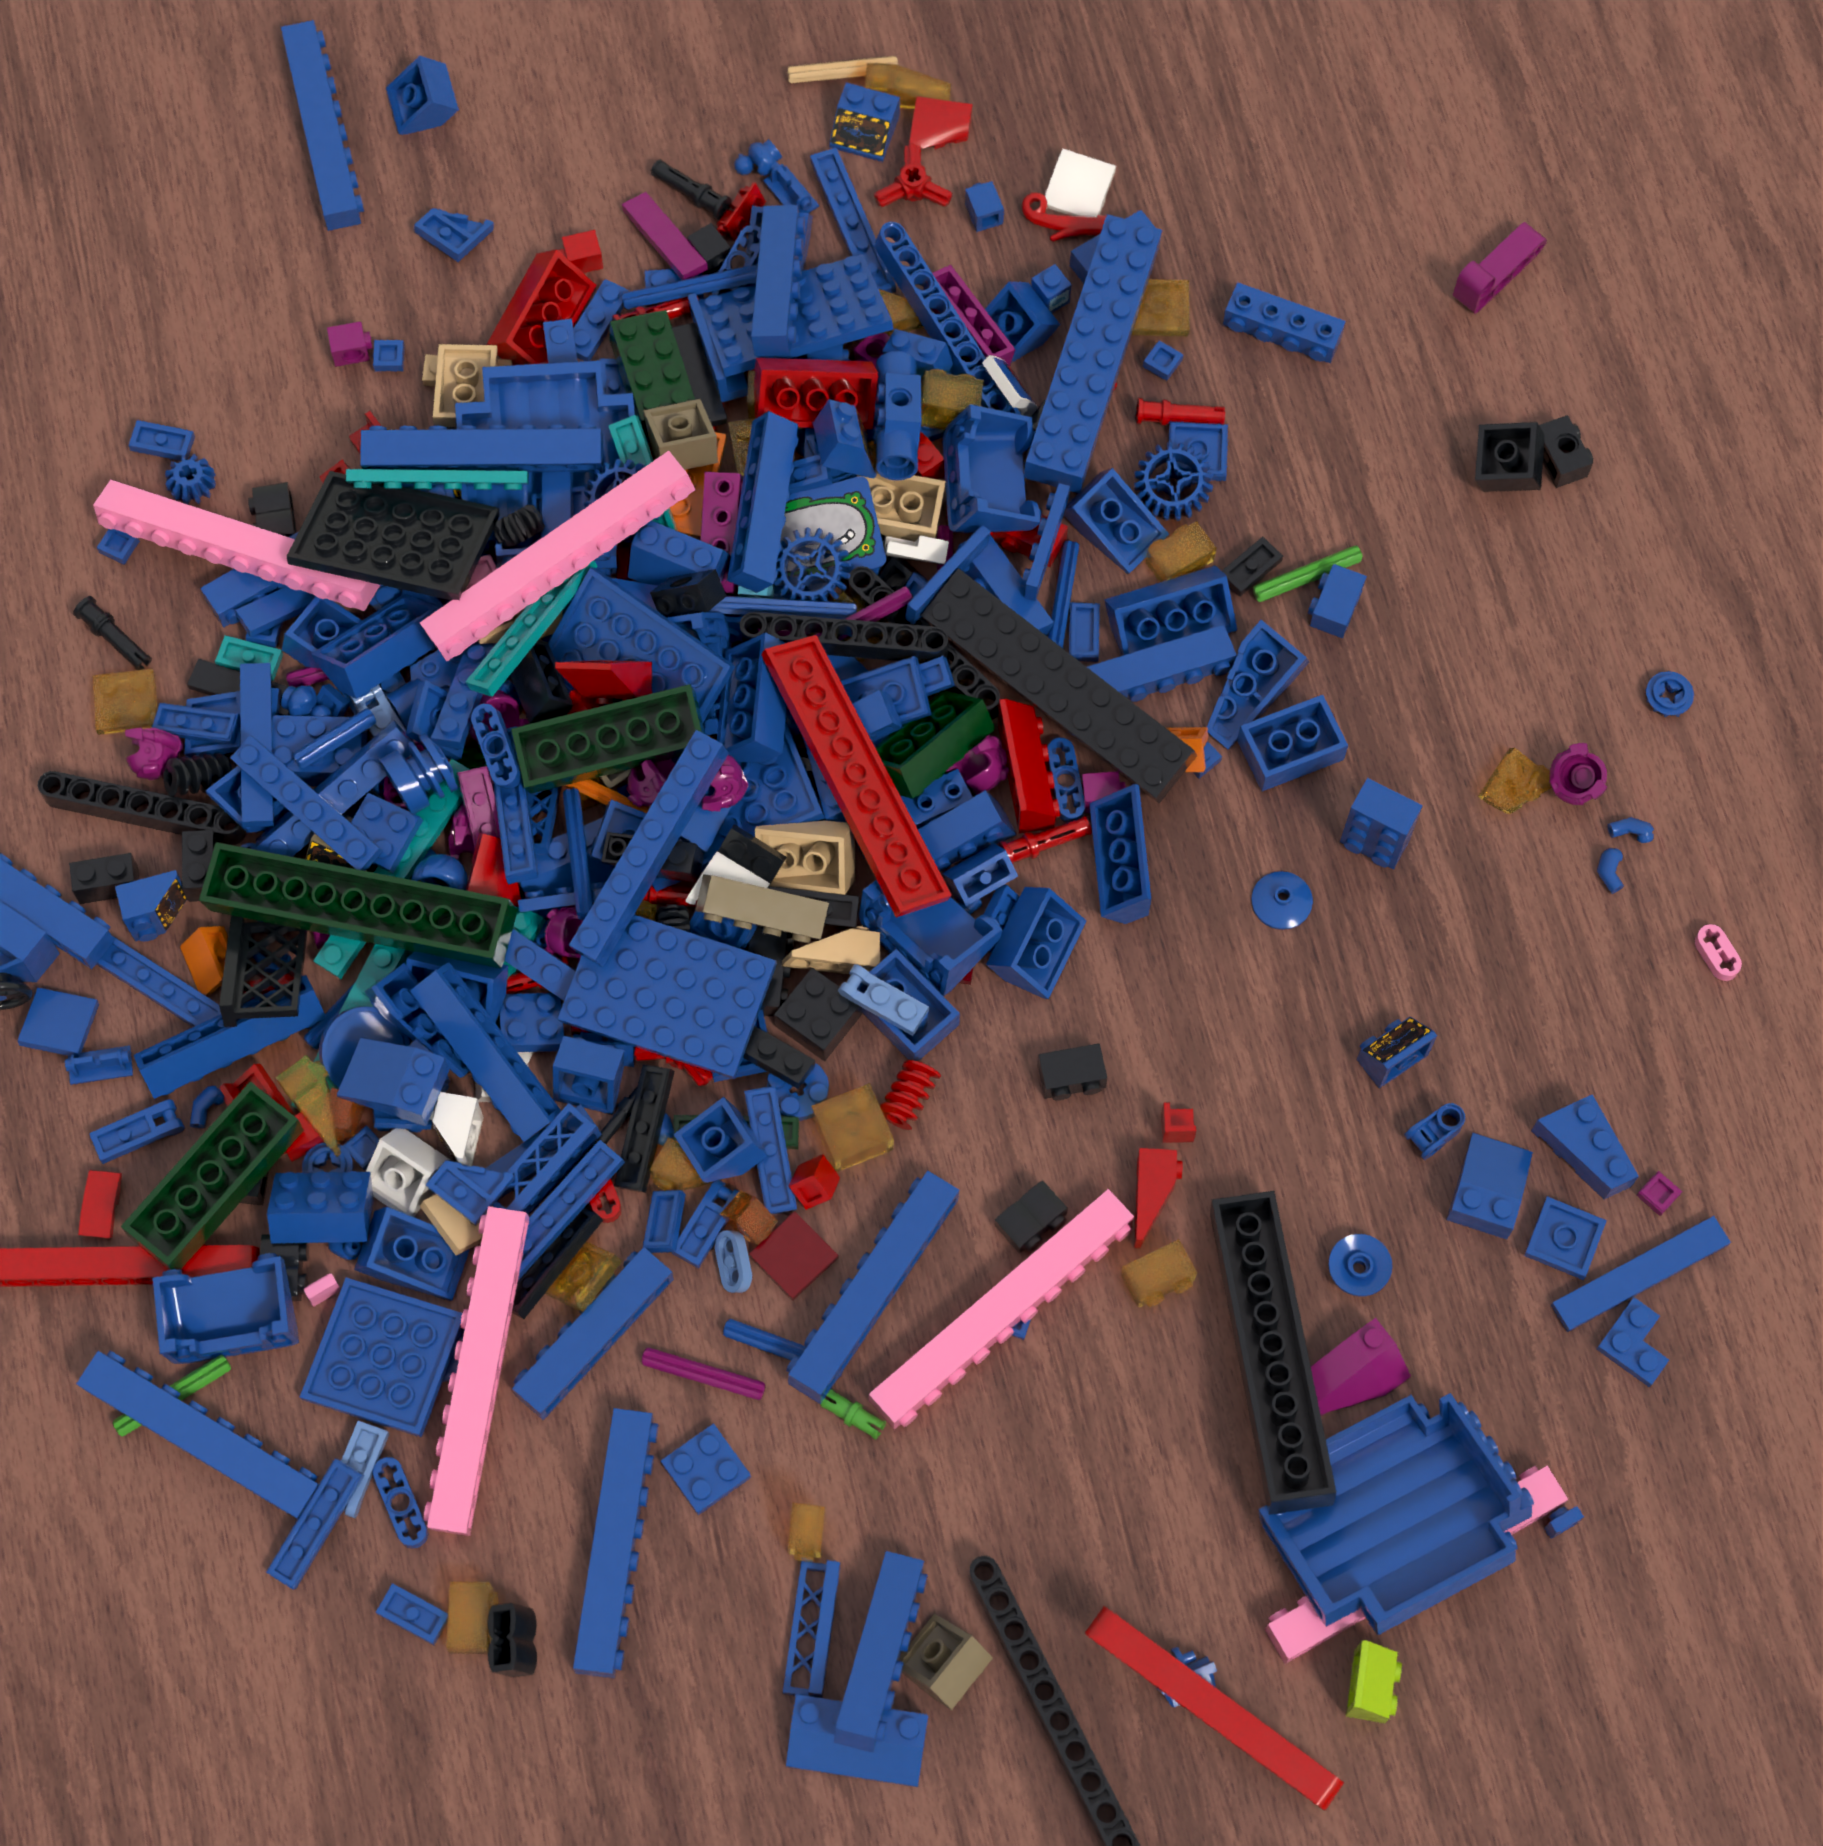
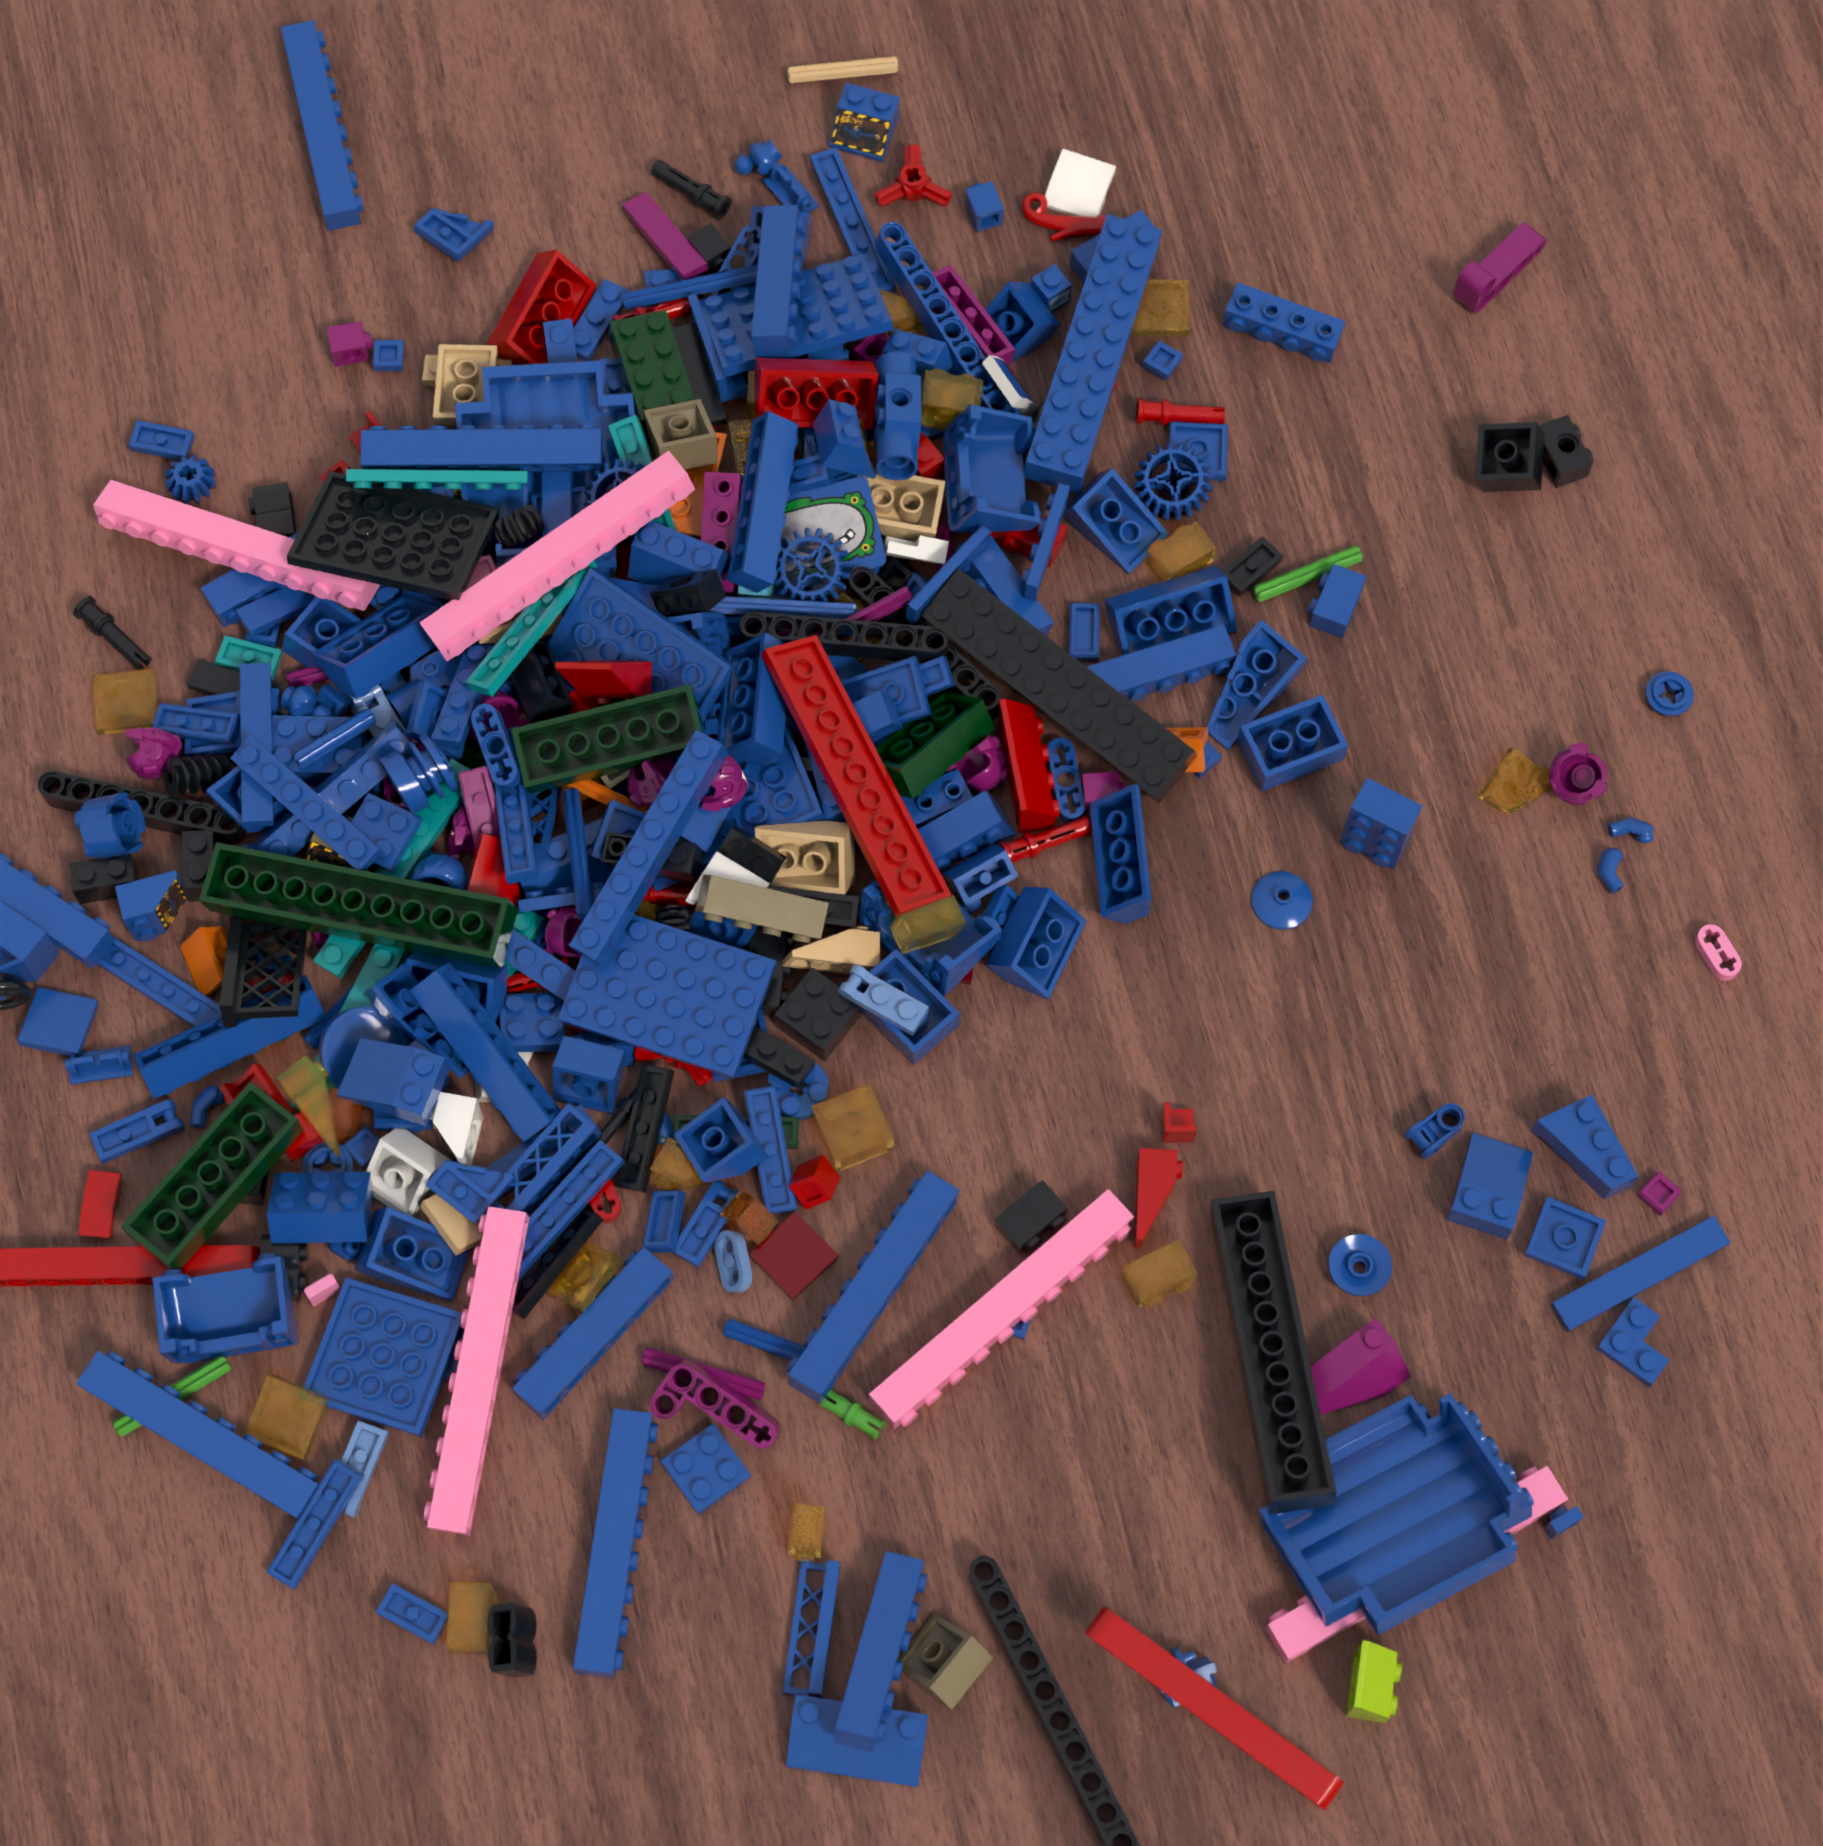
(111, 826): none -> blue brick
(117, 545): blue plate -> none
(287, 1416): none -> clear yellow plate
(383, 1484): blue beam -> none
(422, 96): blue slope -> none
(583, 251): red brick -> none
(719, 1410): none -> magenta beam
(734, 221): red hinge -> none
(905, 83): clear yellow slope -> none
(907, 1092): red piece -> none
(928, 924): none -> clear yellow brick
(940, 122): red slope -> none
(1063, 591): blue axle -> none
(1072, 1072): black brick -> none
(1396, 1050): blue slope -> none

